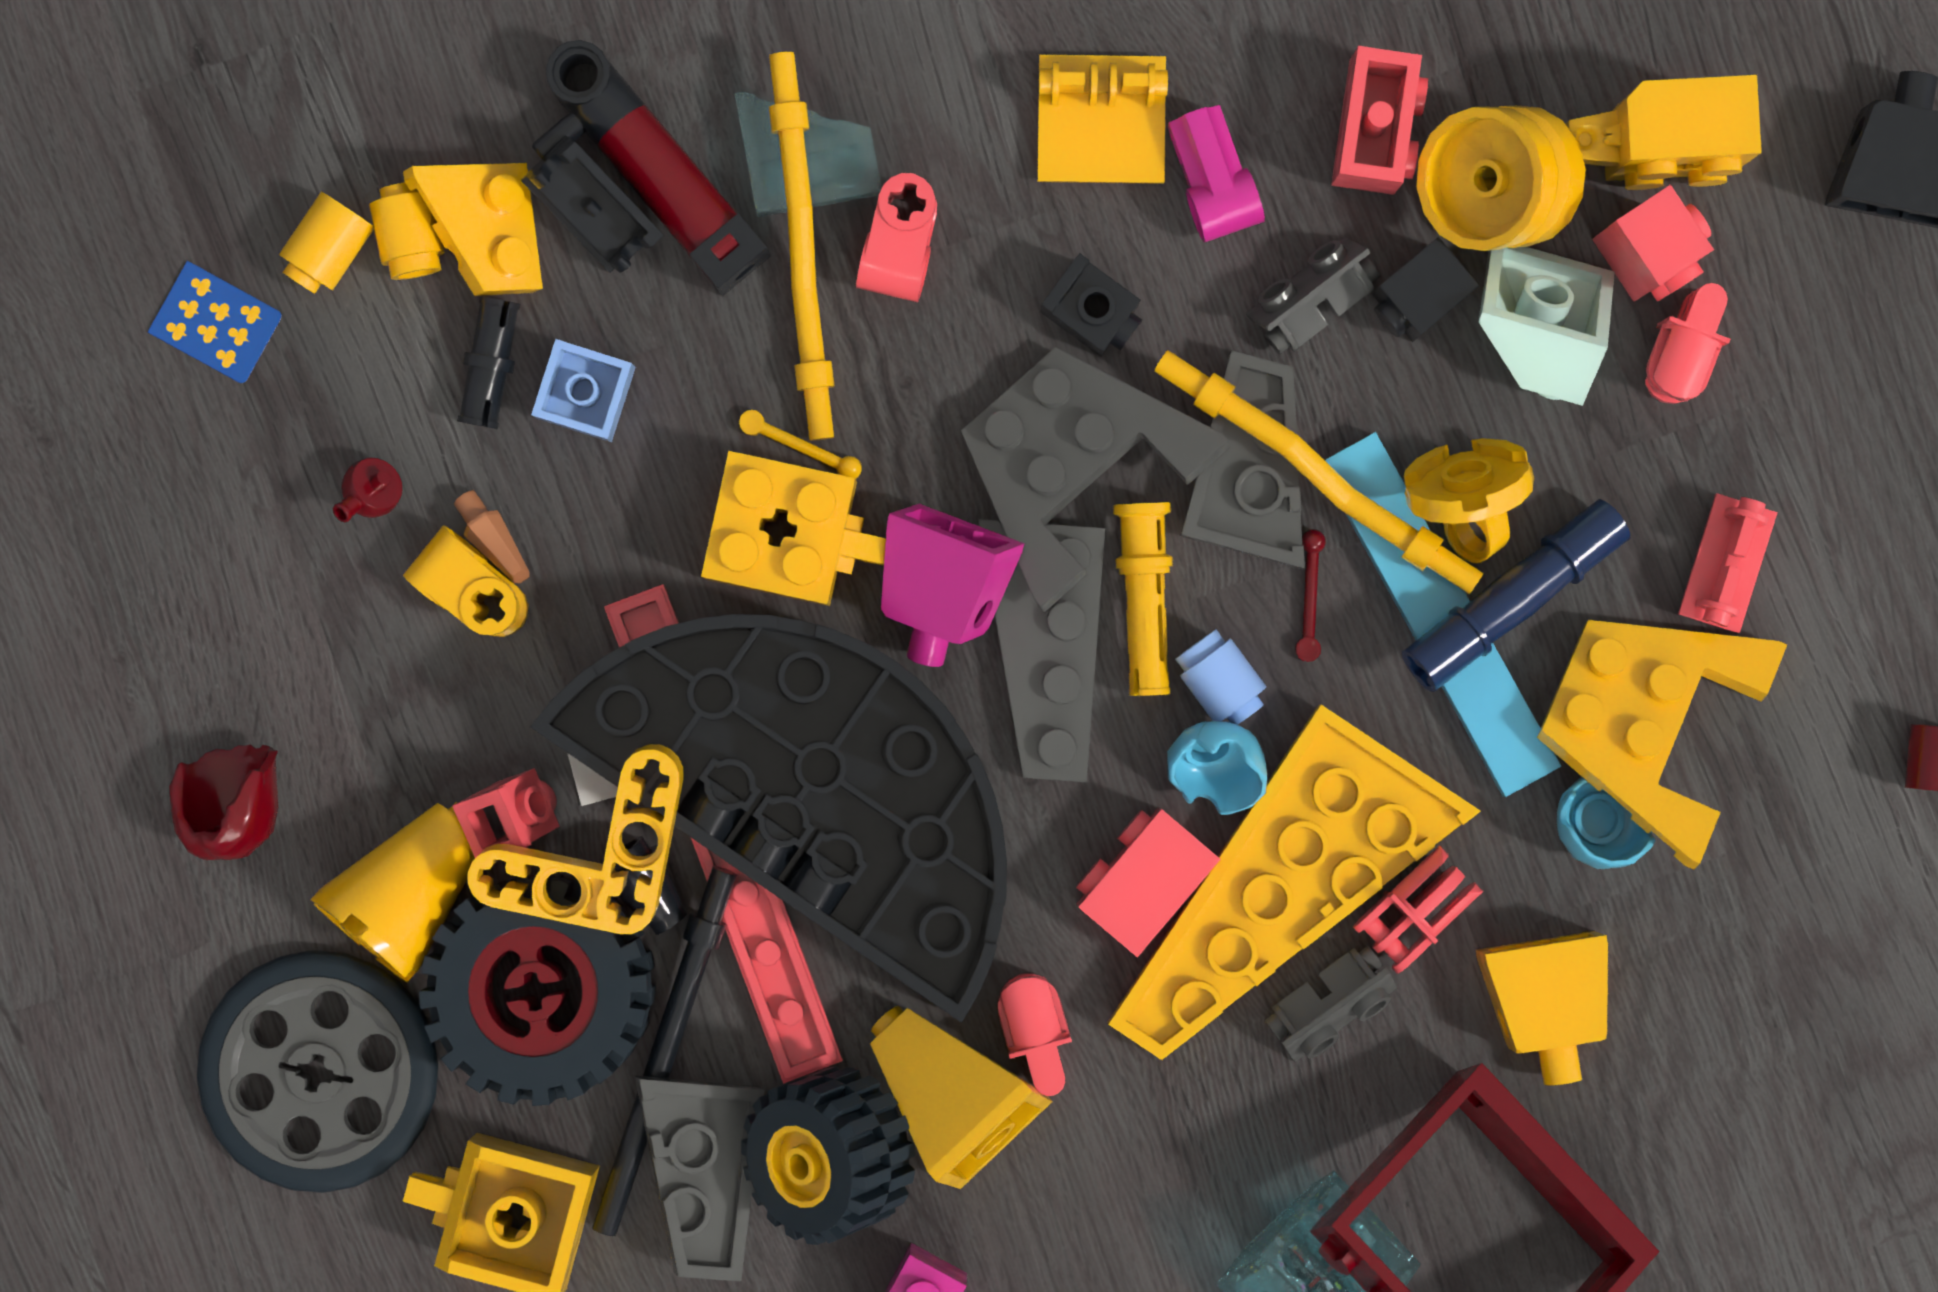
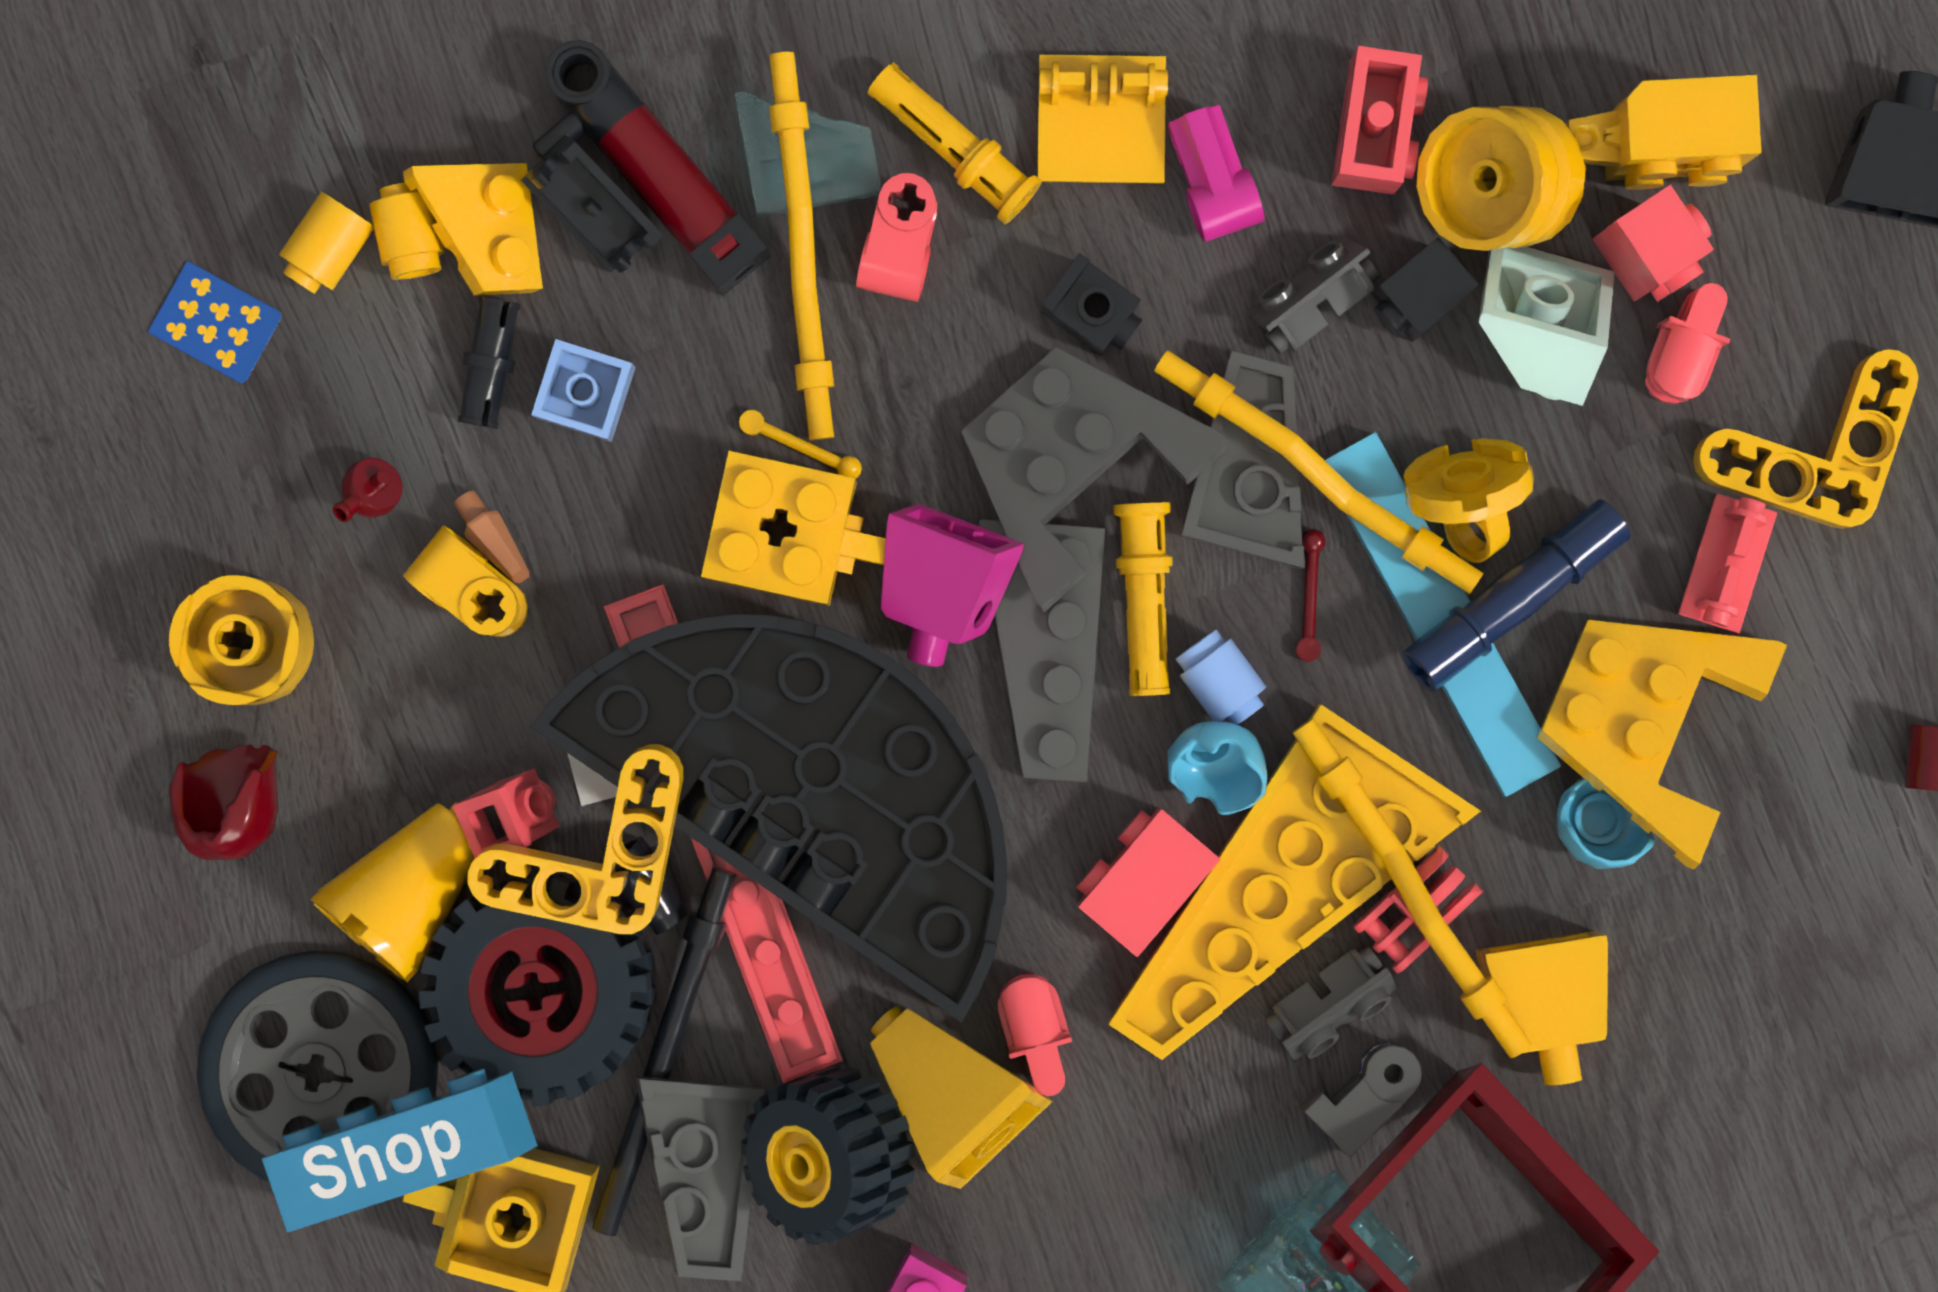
(223, 672): none -> yellow brick
(398, 1151): none -> dark azure brick
(975, 161): none -> yellow pin
(1368, 1100): none -> dark grey leg
(1481, 994): none -> yellow bar
(1841, 462): none -> yellow beam

